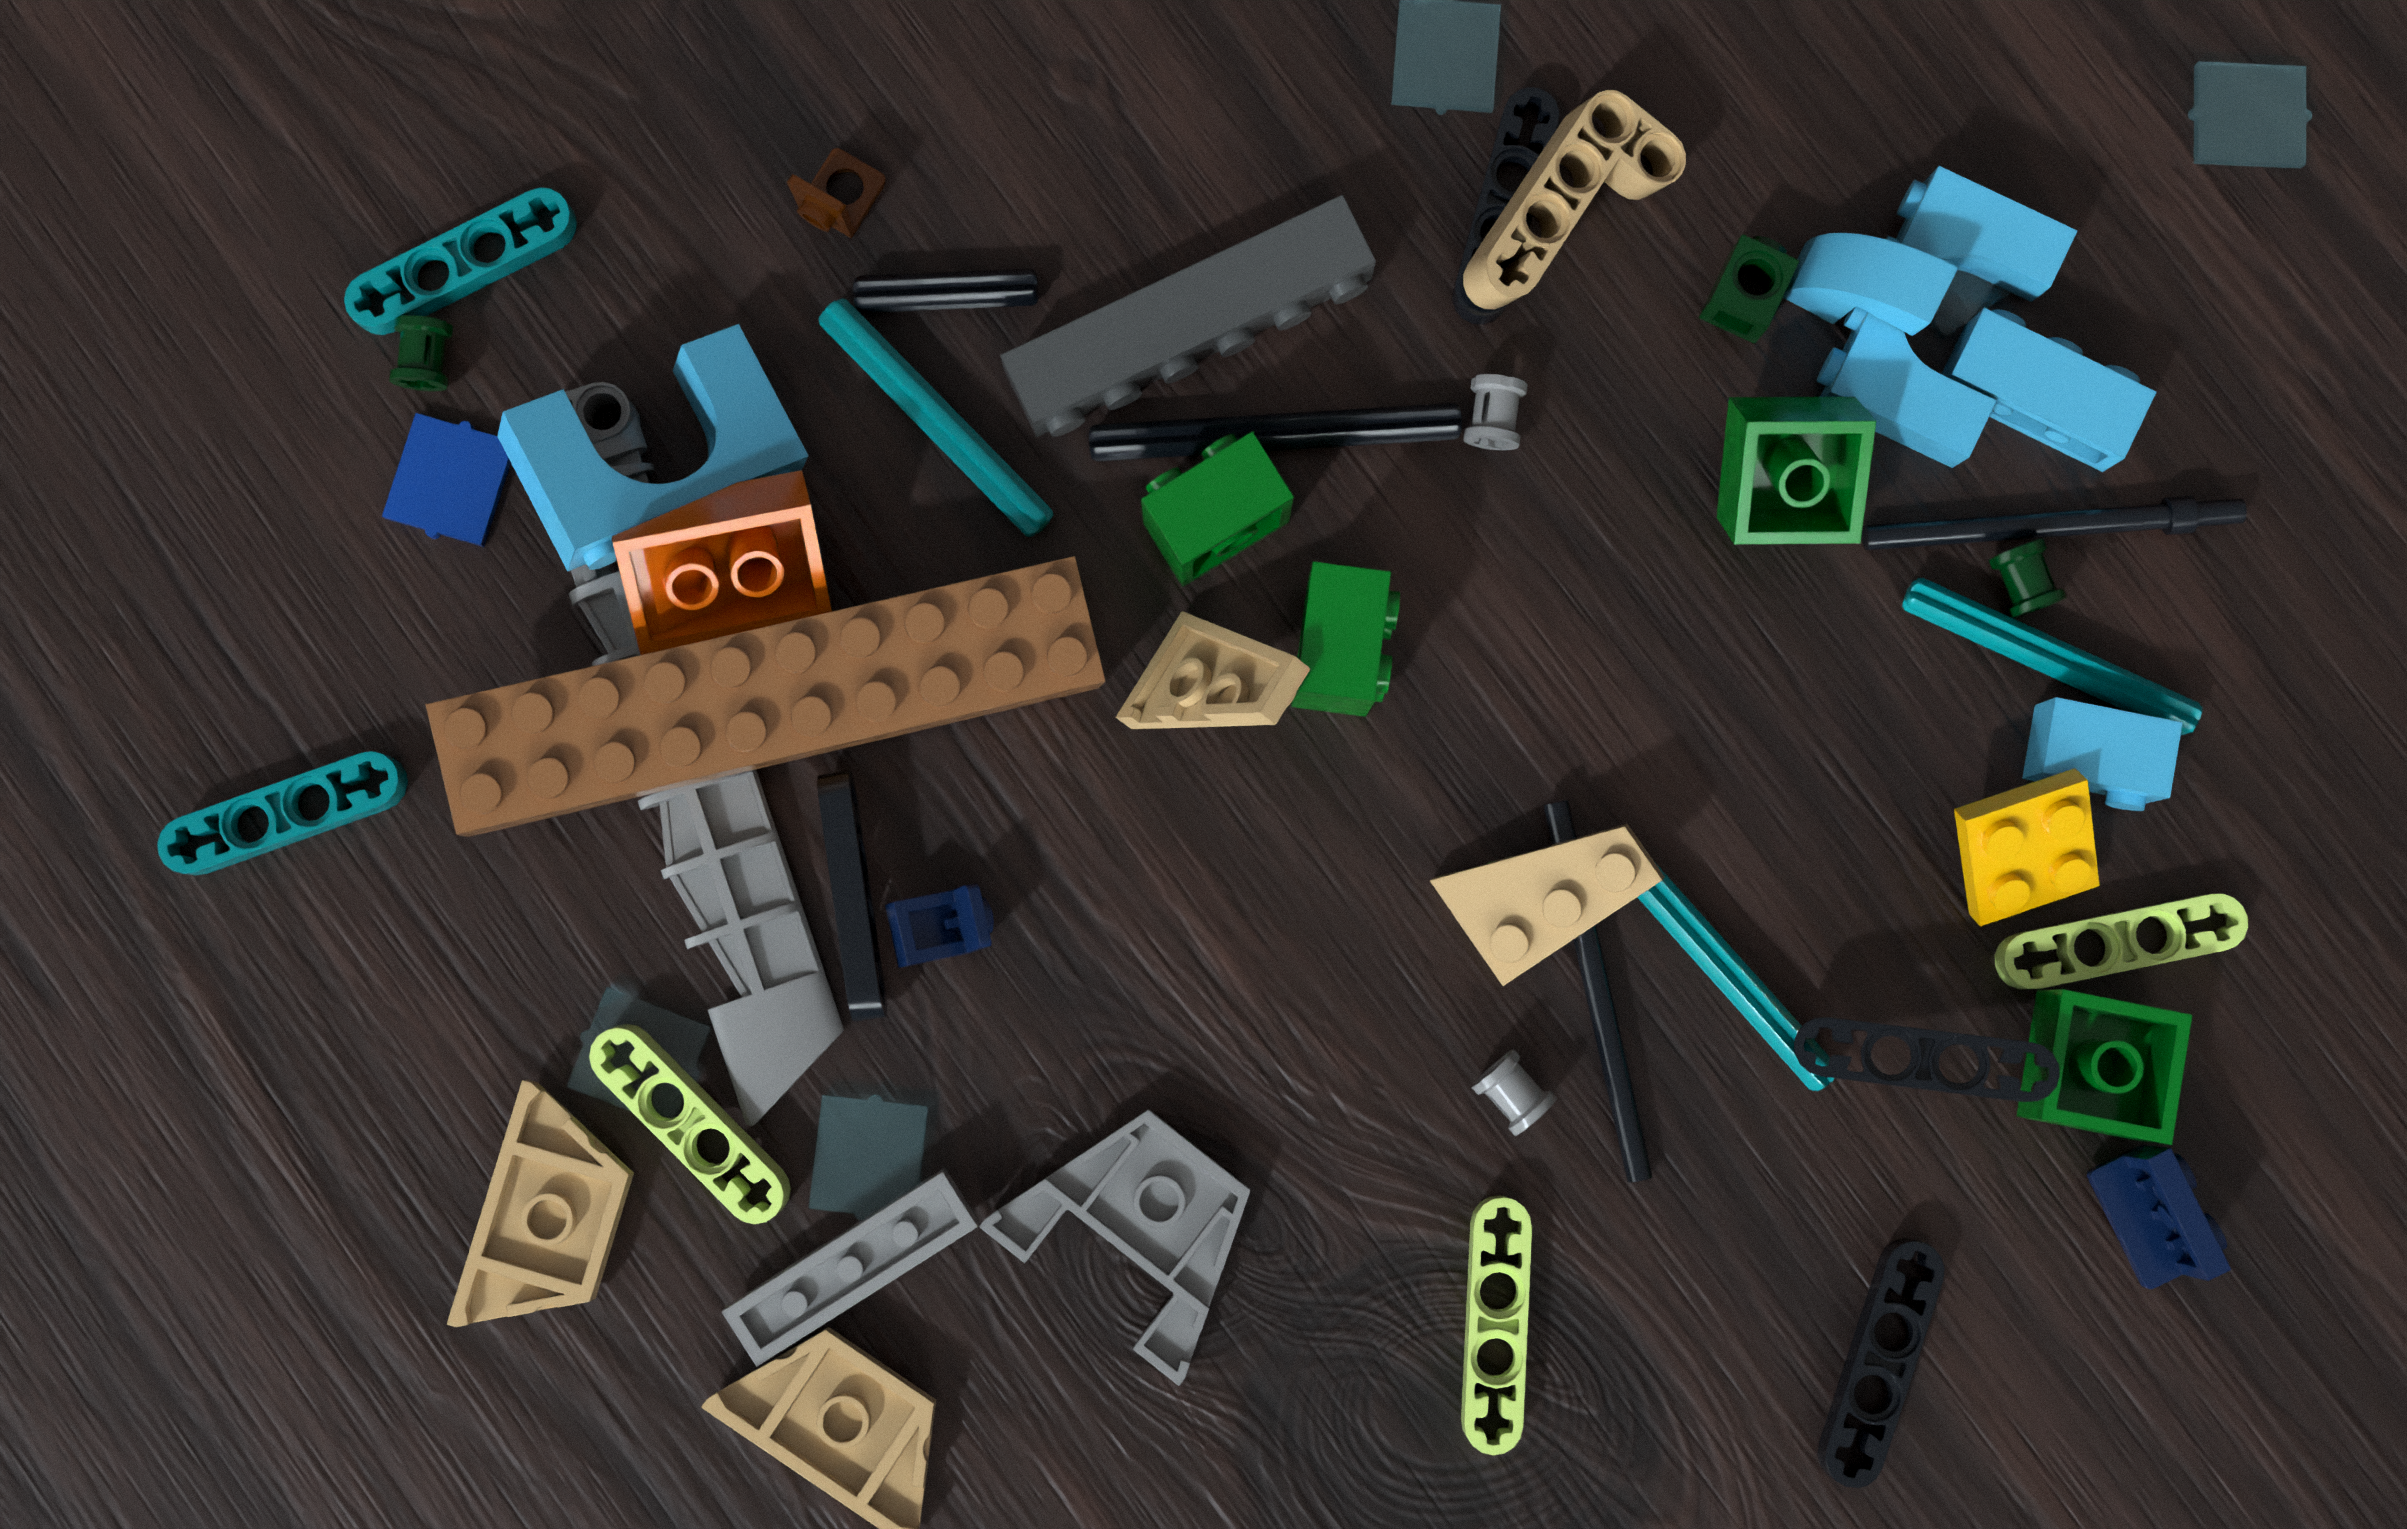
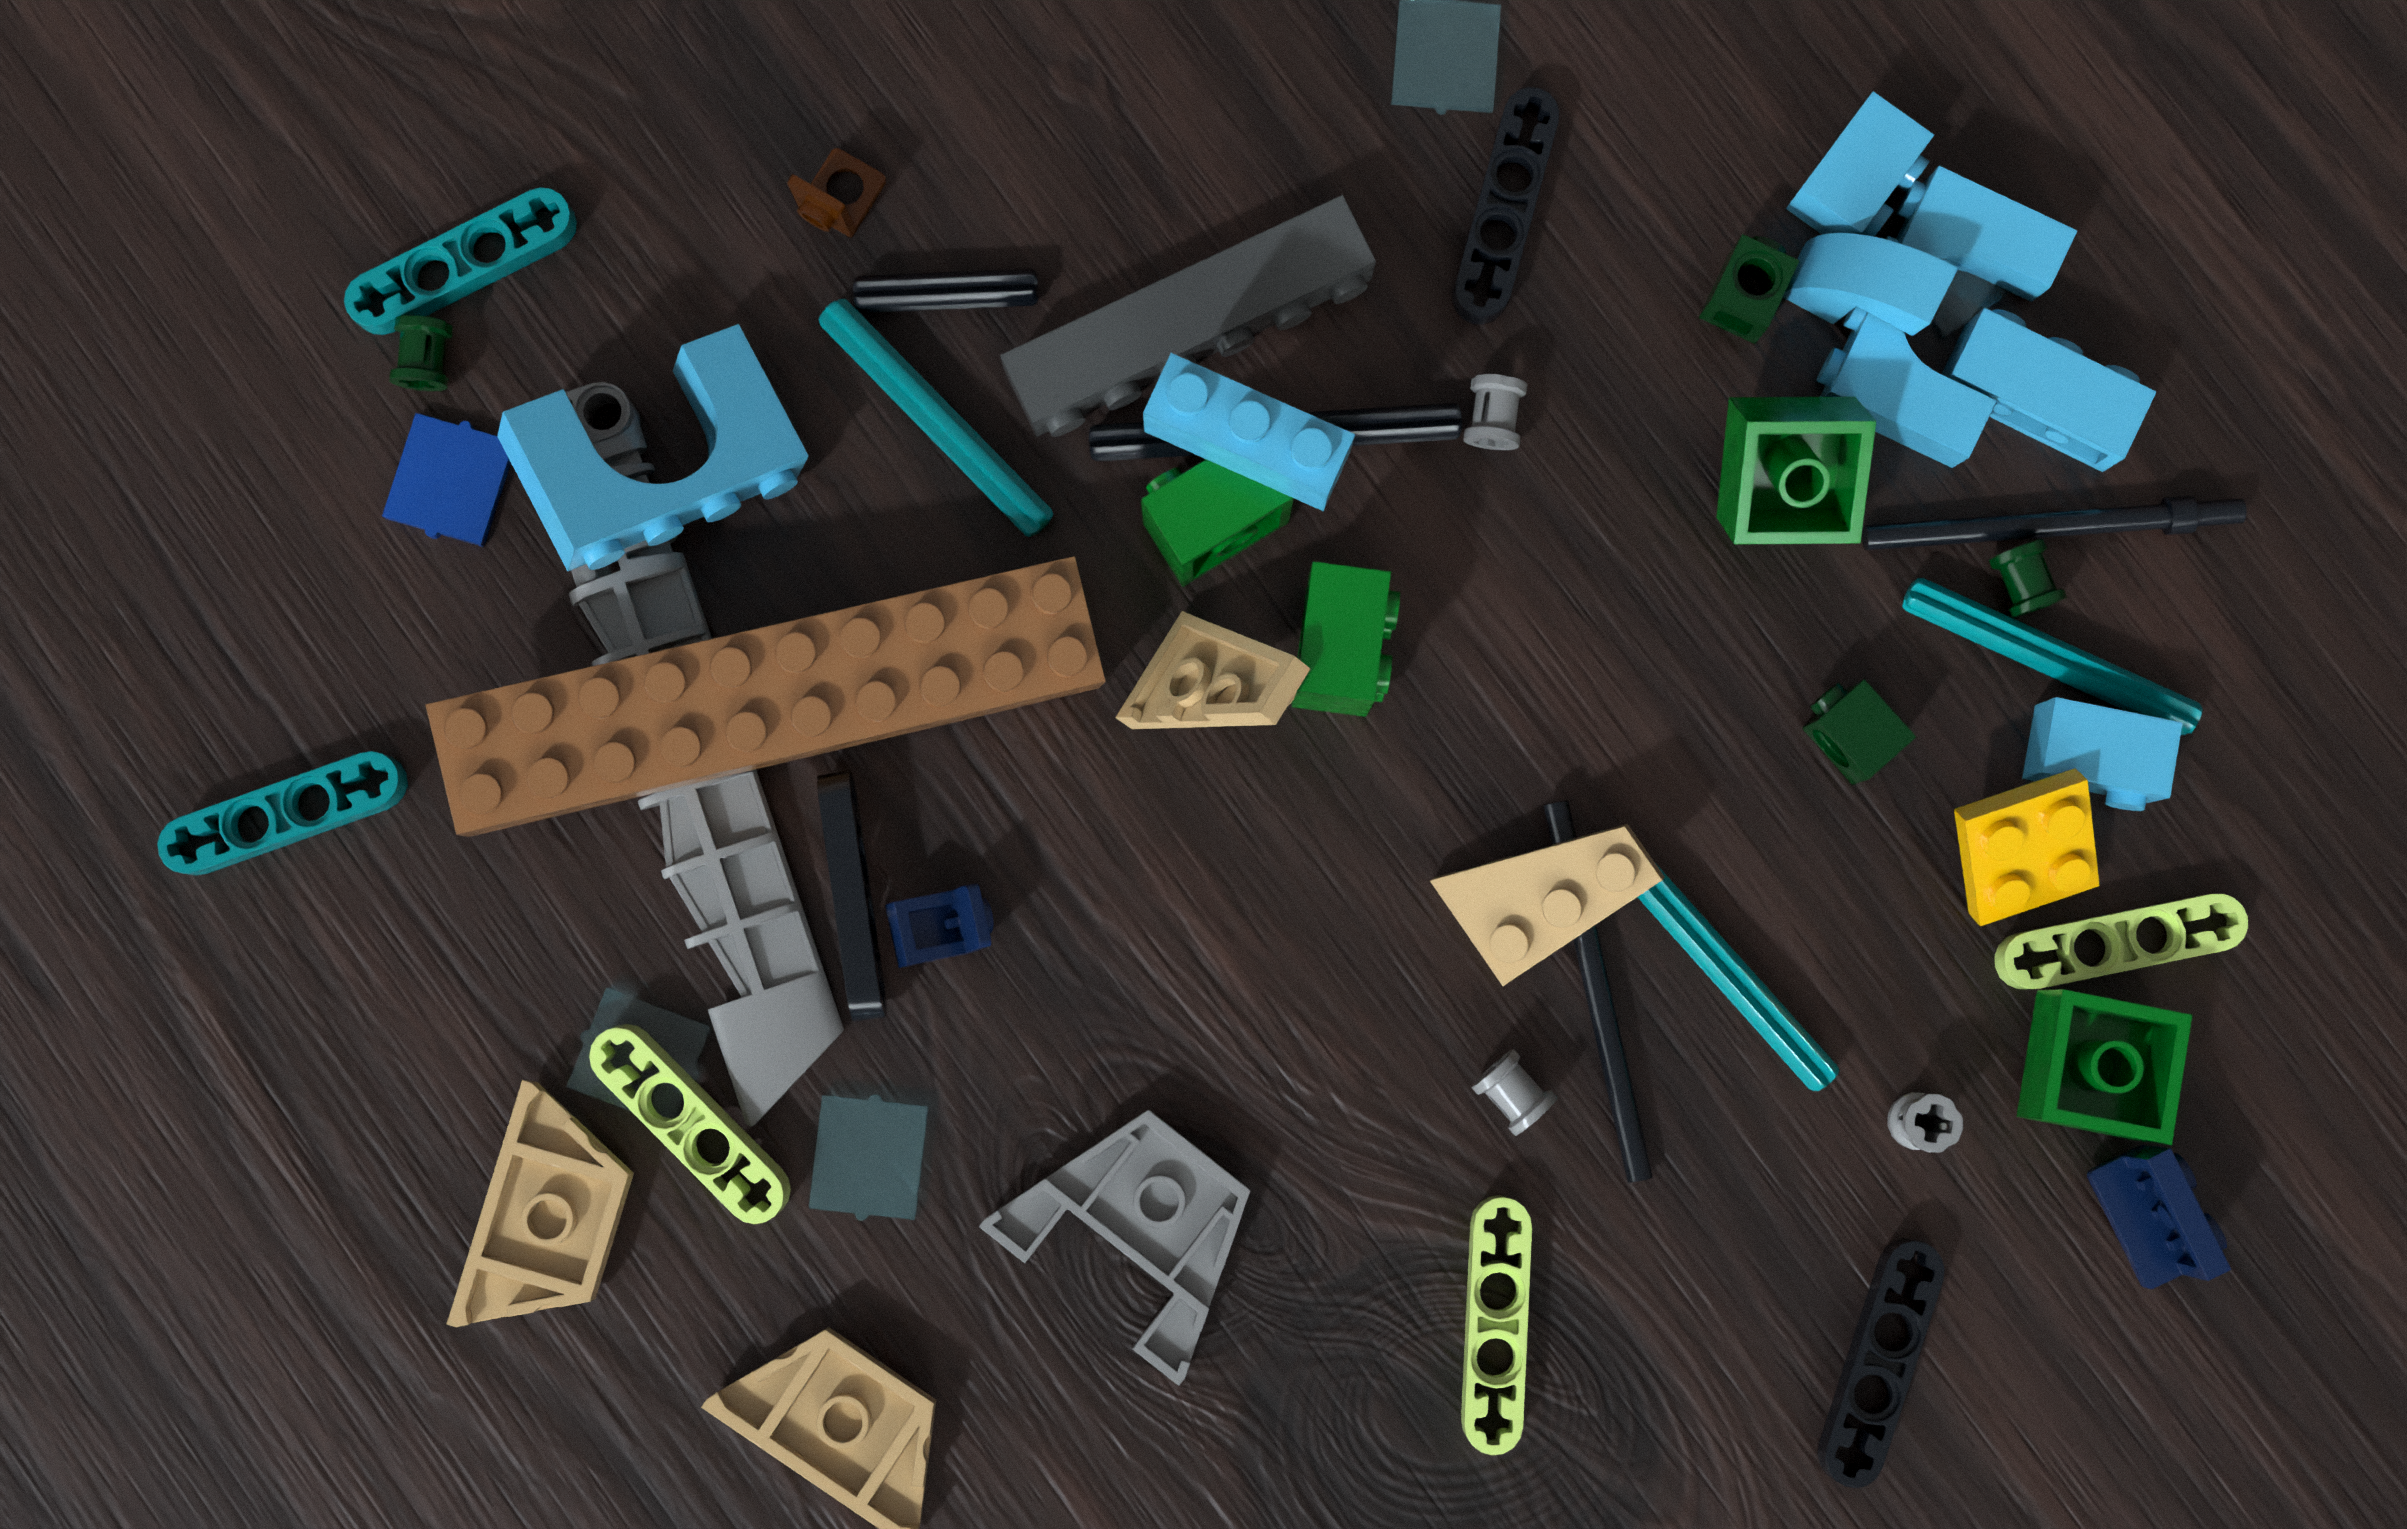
(724, 564): orange slope -> none
(850, 1267): light grey plate -> none
(1247, 431): none -> medium azure brick
(1559, 206): tan beam -> none
(1857, 730): none -> dark green brick
(1862, 170): none -> medium azure brick
(1925, 1052): black beam -> none
(1932, 1105): none -> light grey bush
(2250, 114): clear light blue piece -> none

